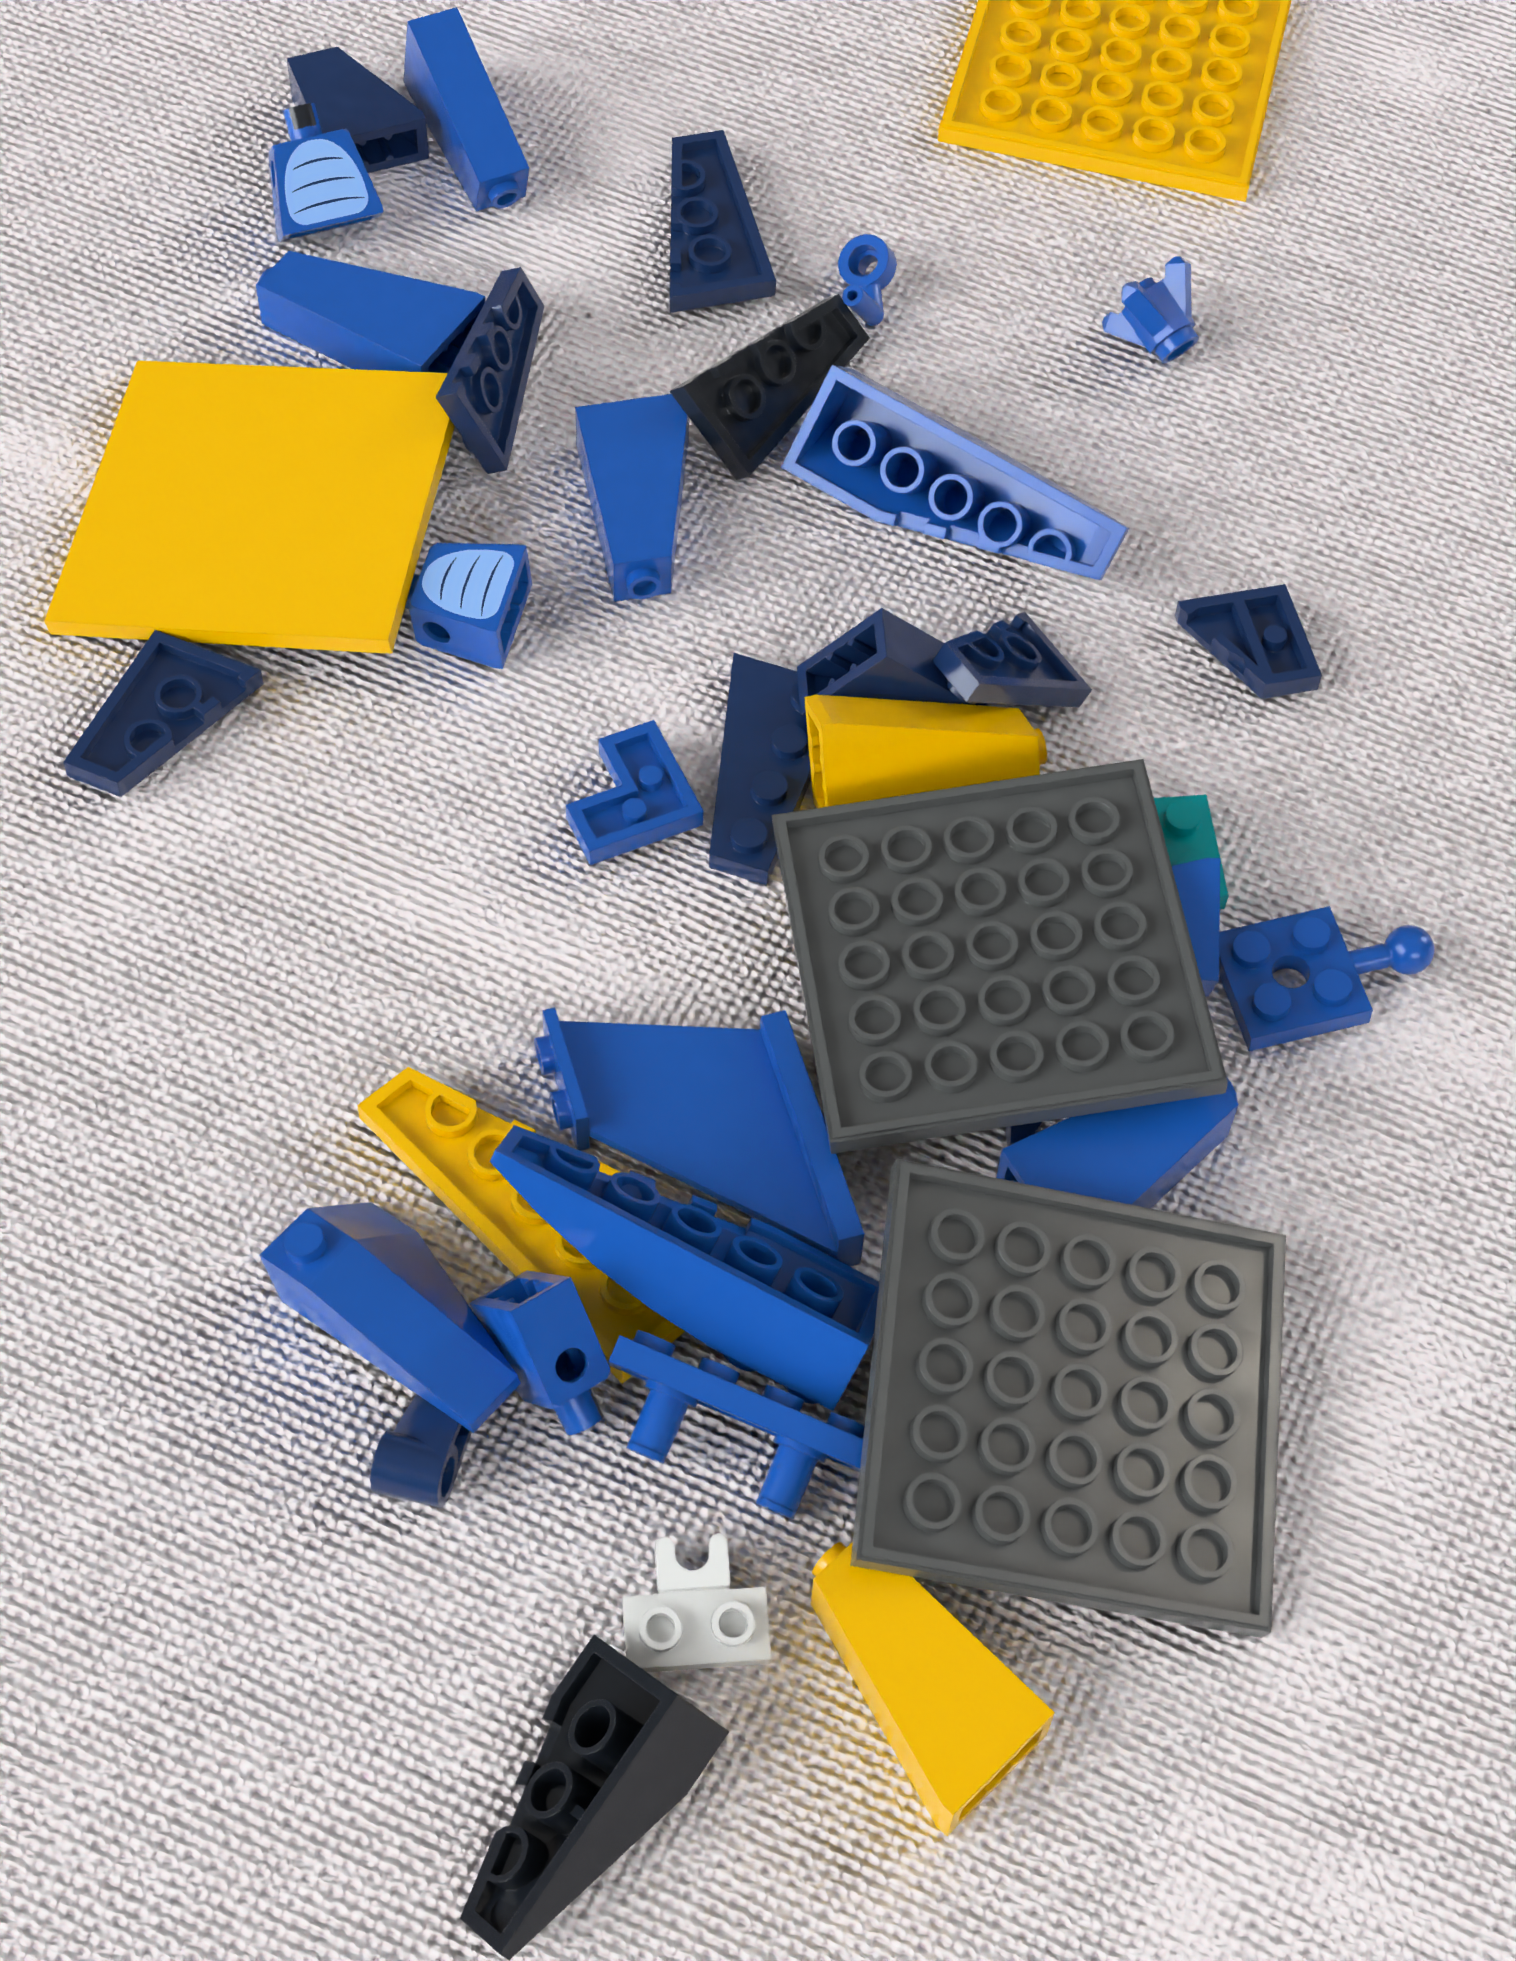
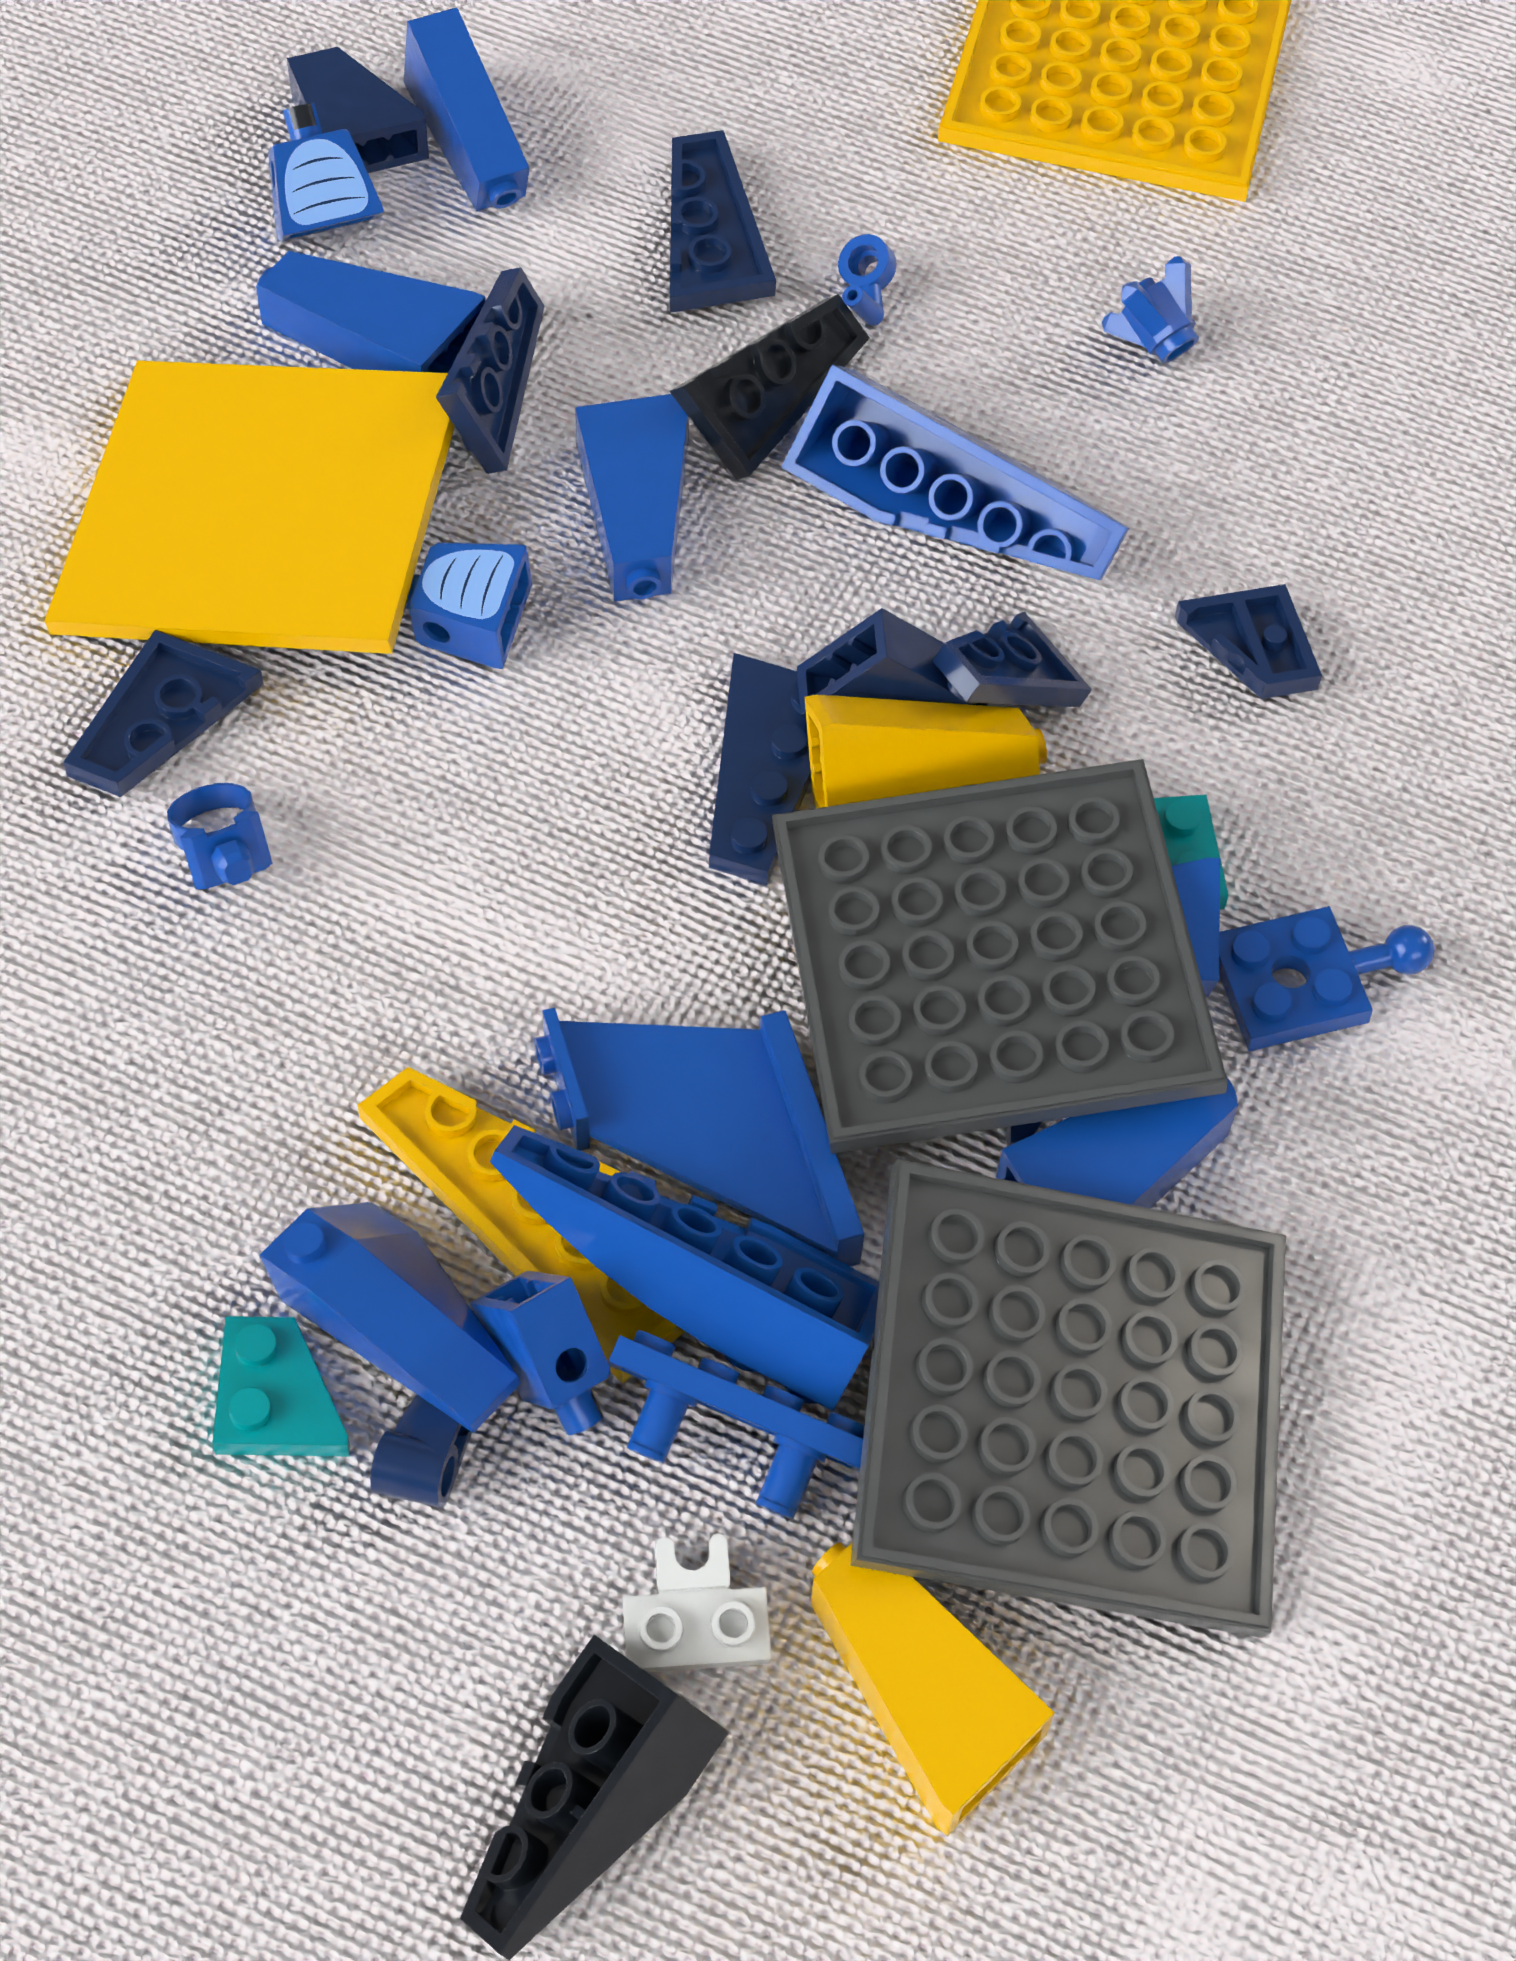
(224, 854): none -> blue piece
(273, 1394): none -> teal wing
(648, 800): blue plate -> none

